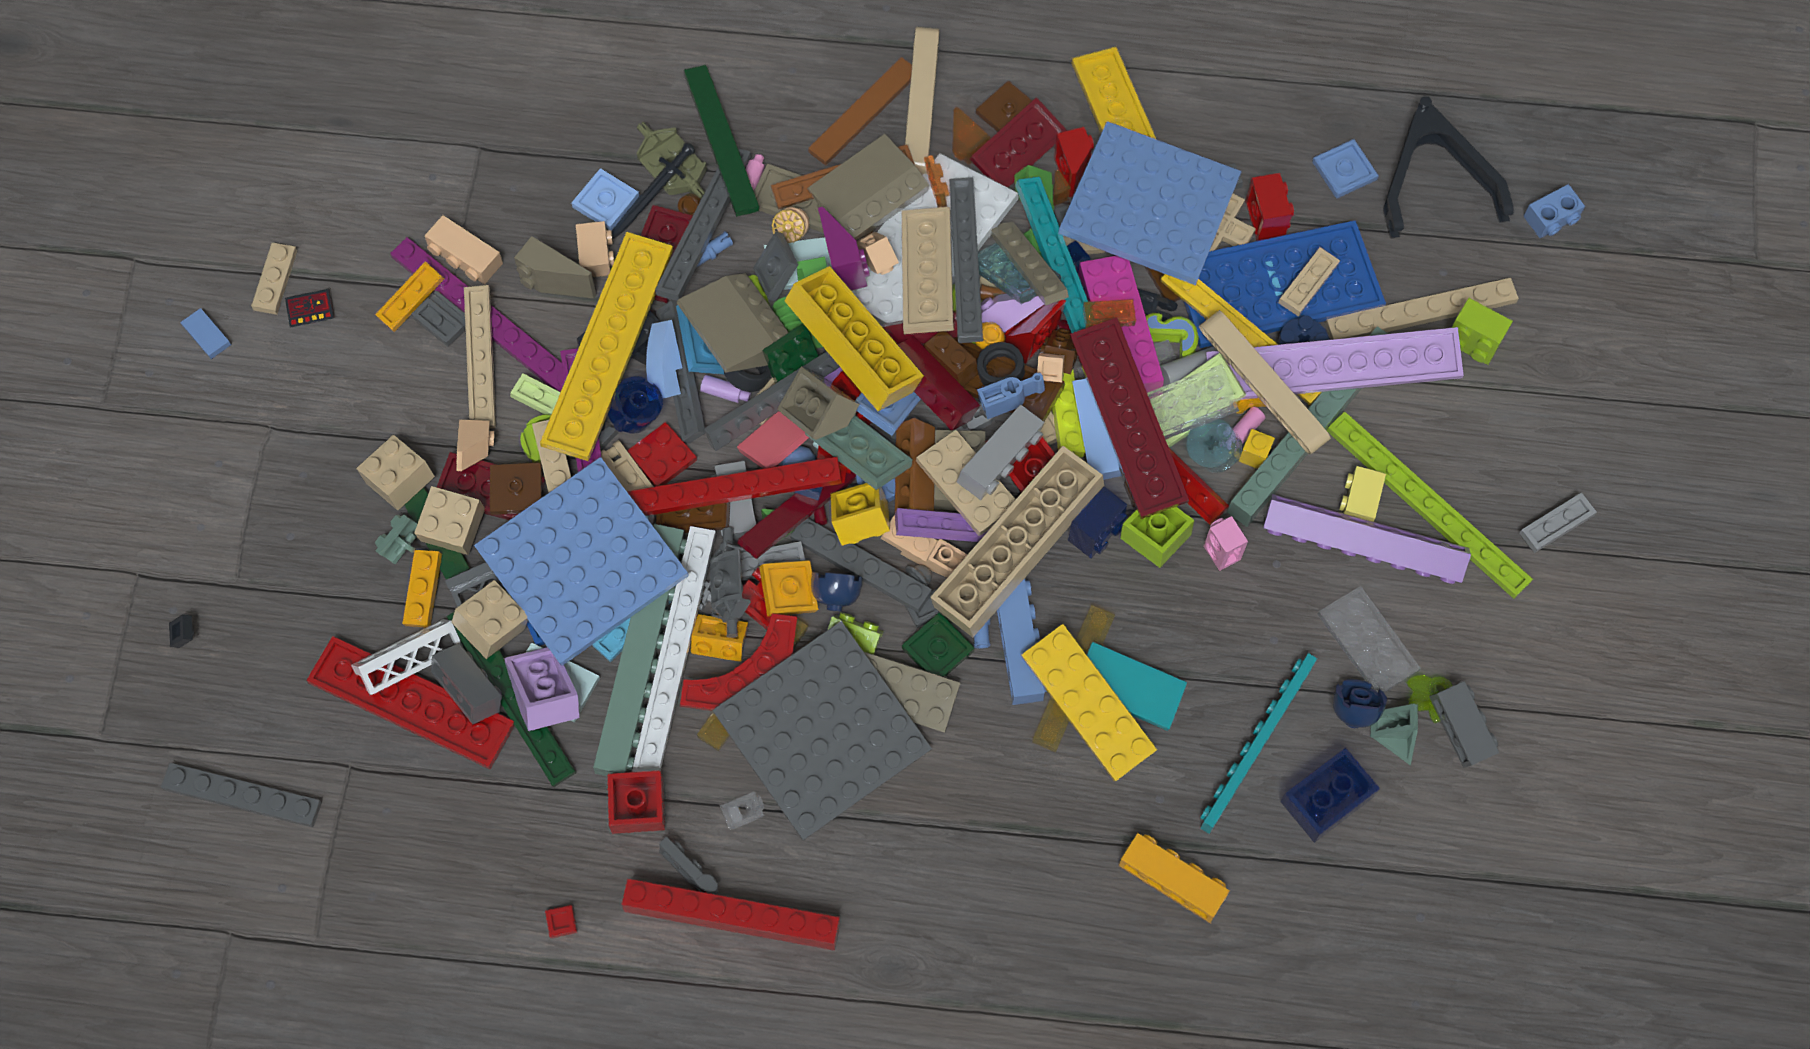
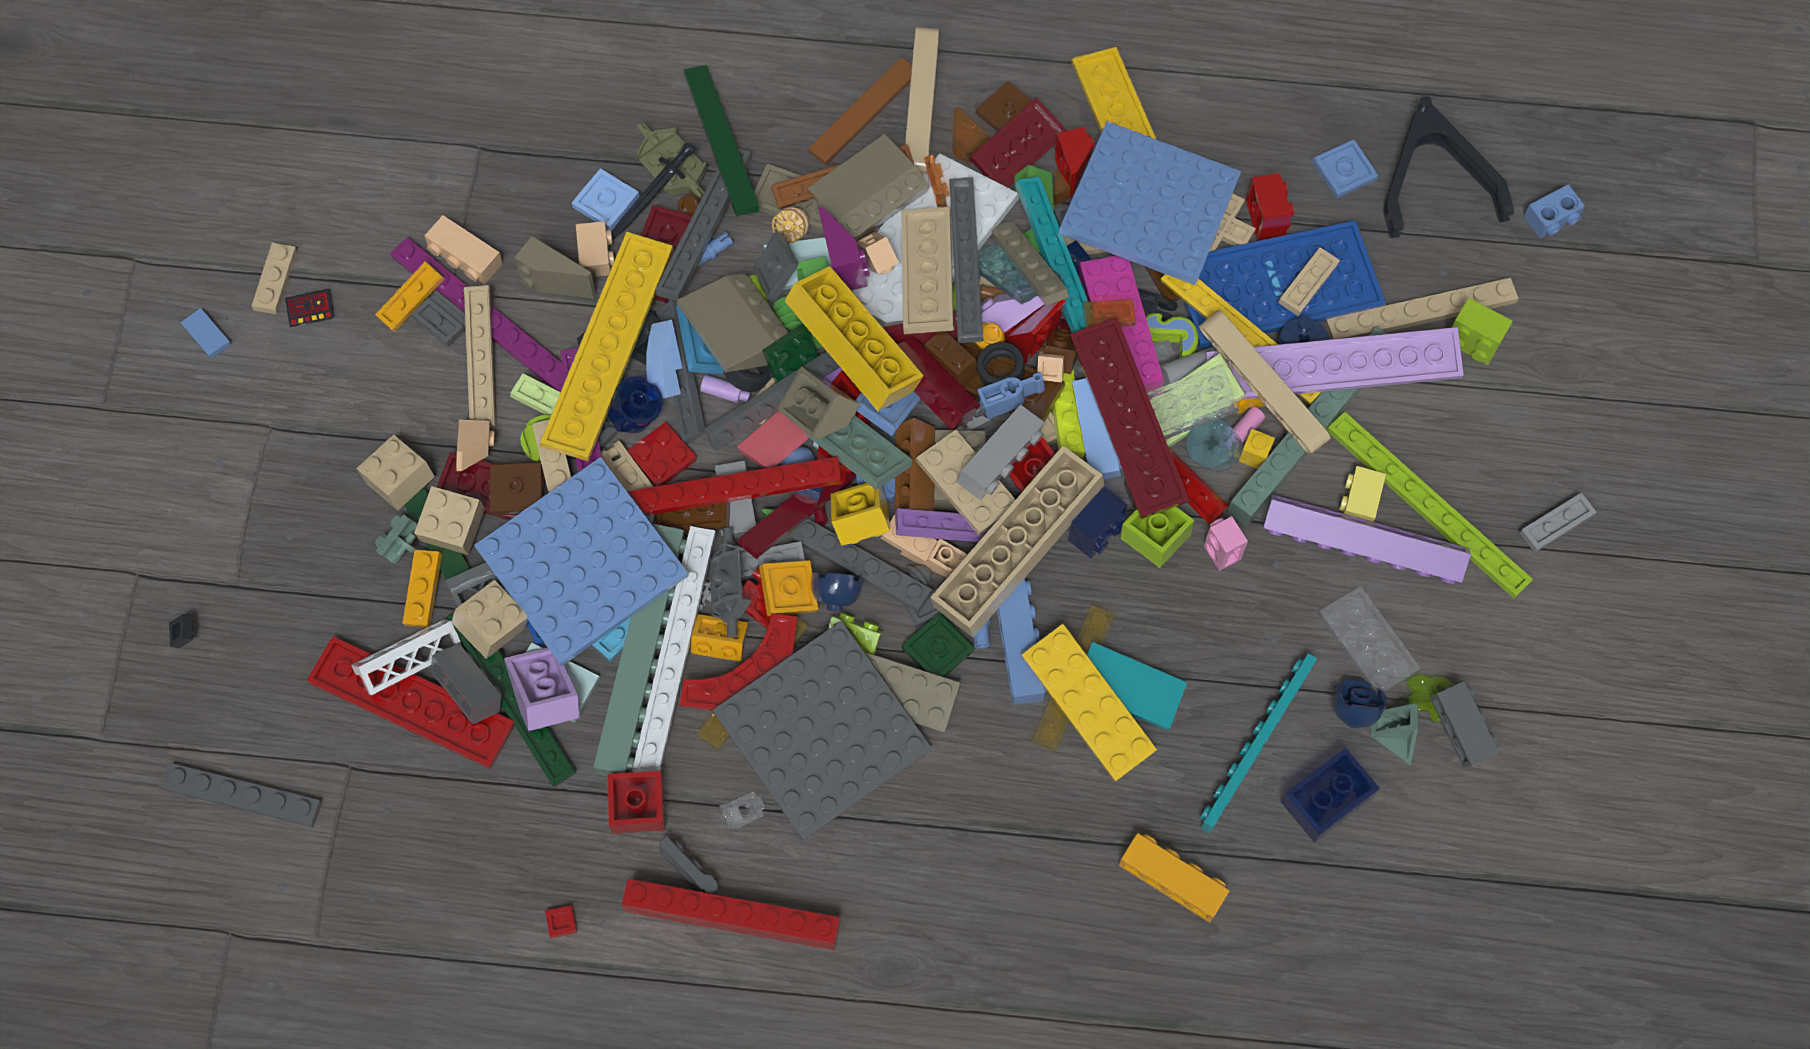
(755, 169): bright pink cylinder -> none

